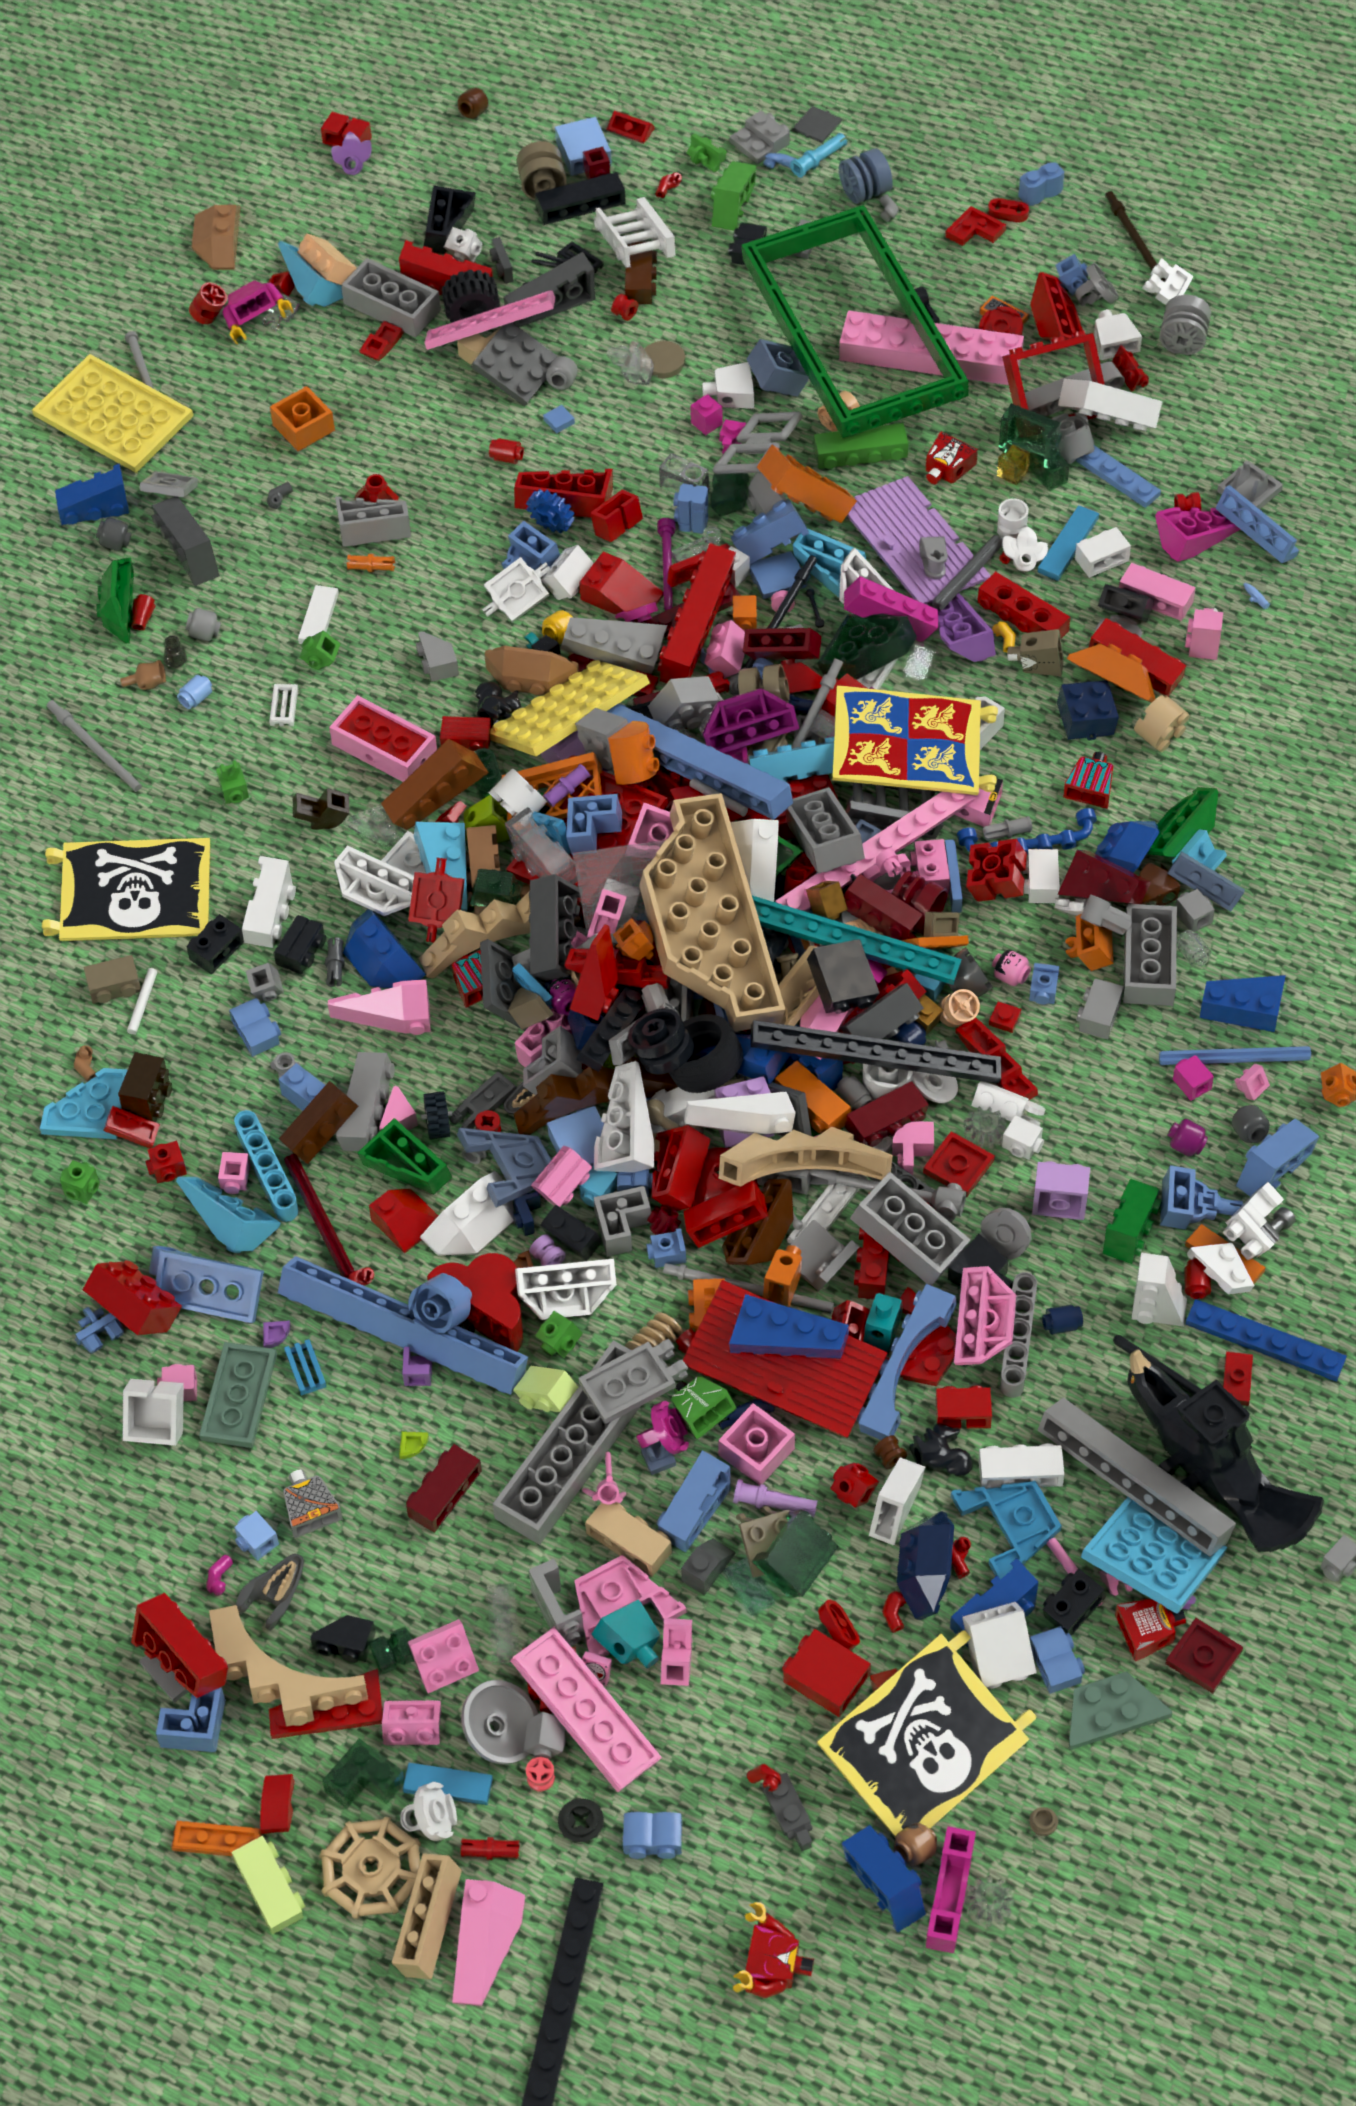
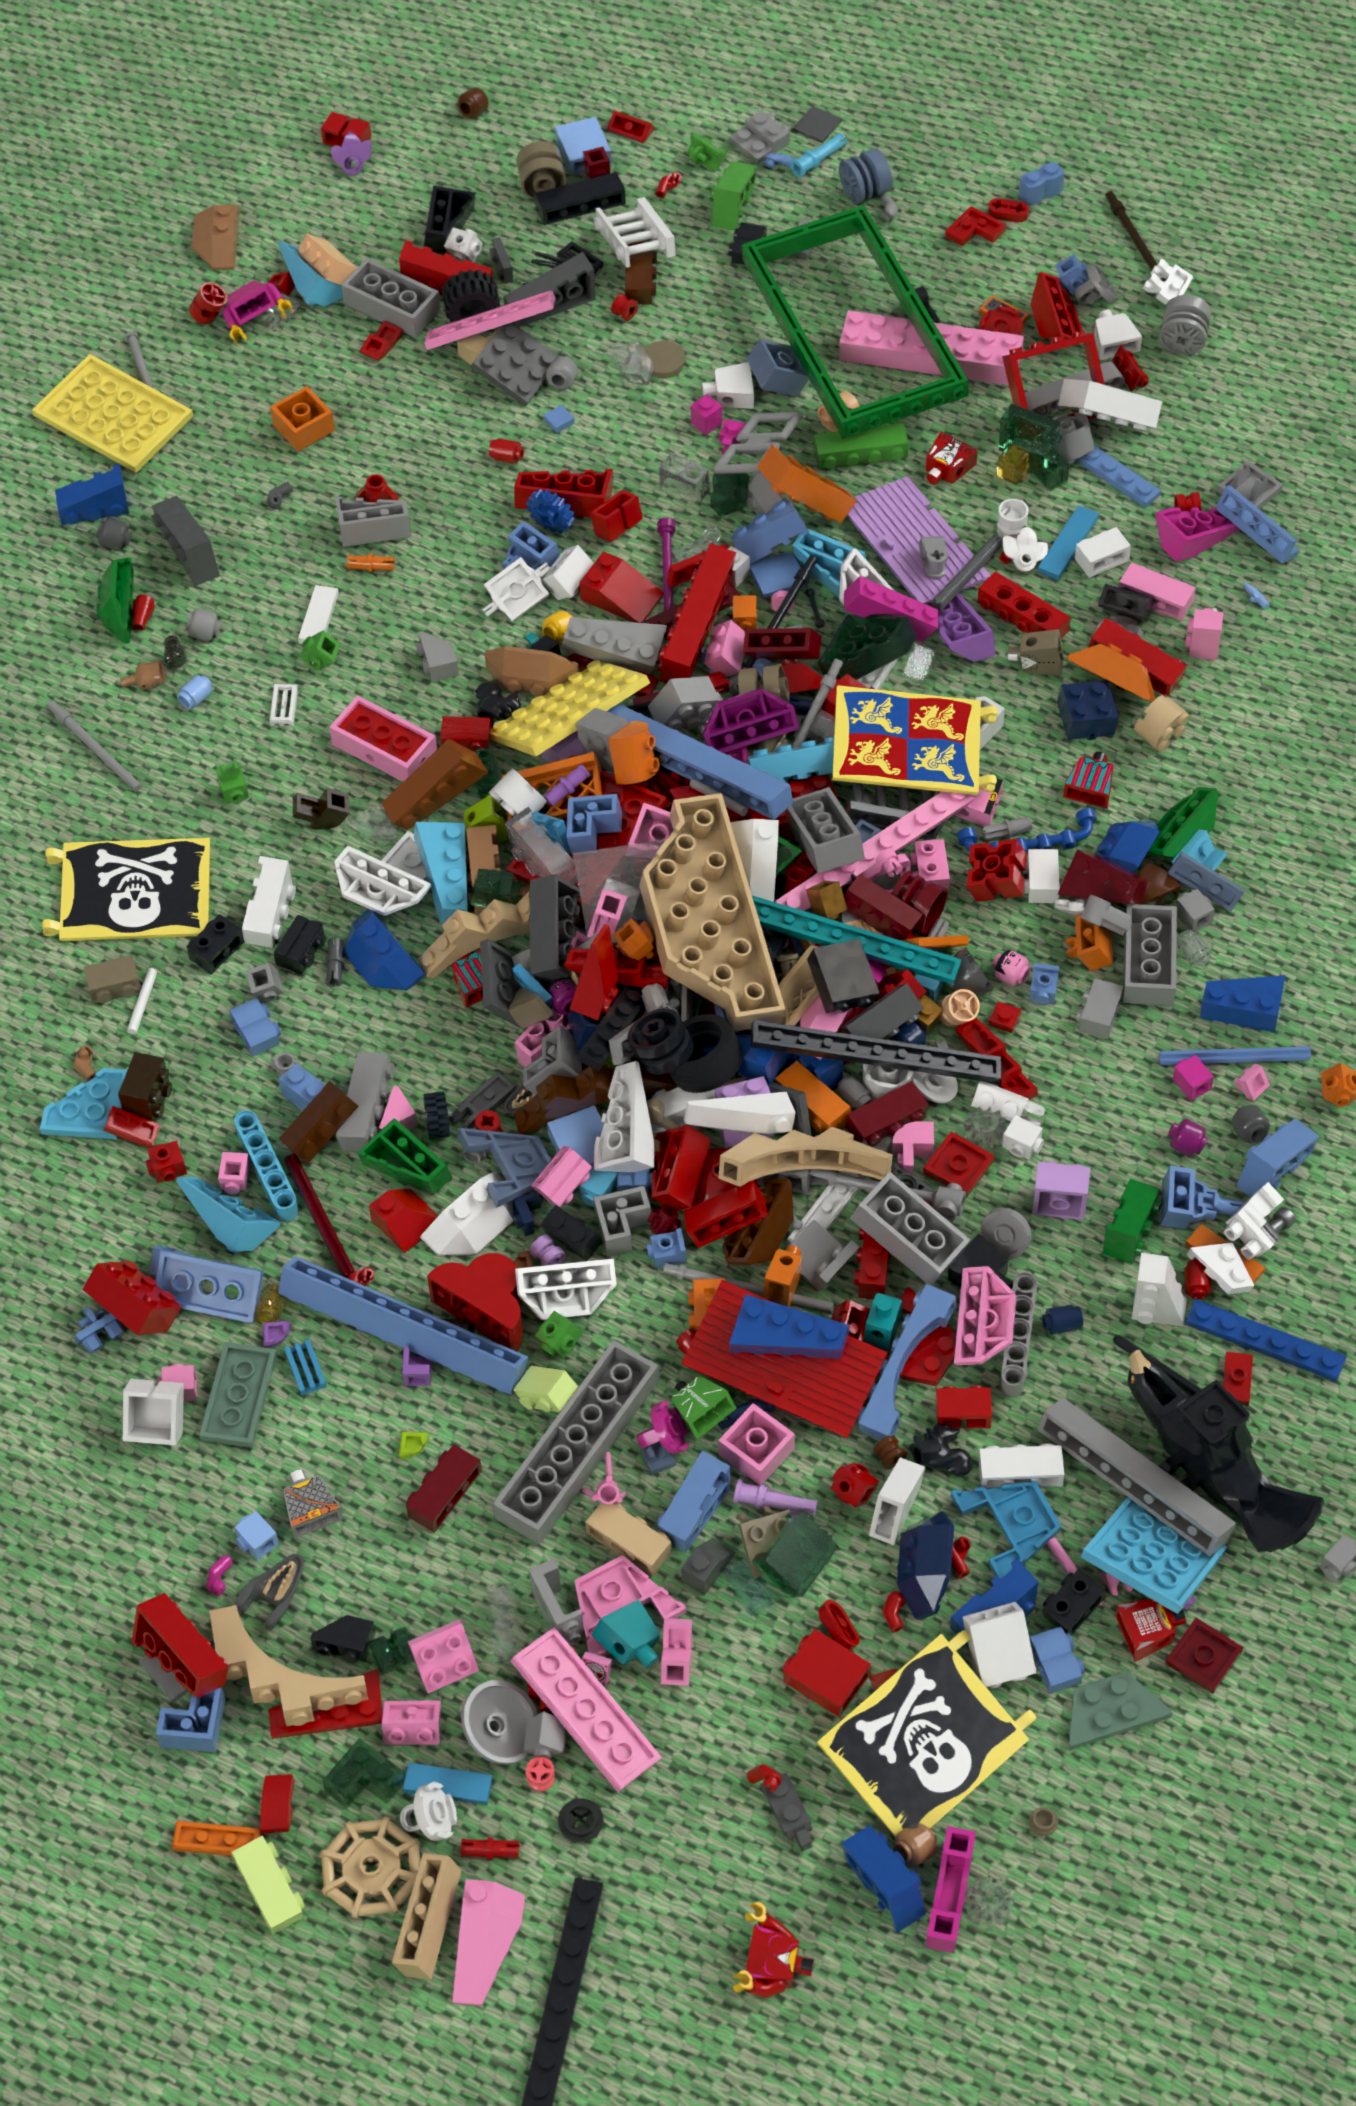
(79, 1181): bright green brick -> none
(169, 484): light grey tile -> none
(269, 1305): none -> clear yellow cone
(397, 1009): bright pink wedge -> none
(435, 898): red plate -> none
(440, 1304): medium blue brick -> none
(451, 815): plate -> none
(632, 1380): light grey tile -> none
(641, 614): dark pink plate -> none
(652, 1834): medium blue brick -> none
(656, 1331): tan piece -> none
(692, 508): medium blue brick -> none
(941, 924): dark tan tile -> none
(955, 886): medium blue tile -> none
(1007, 633): yellow arm -> none

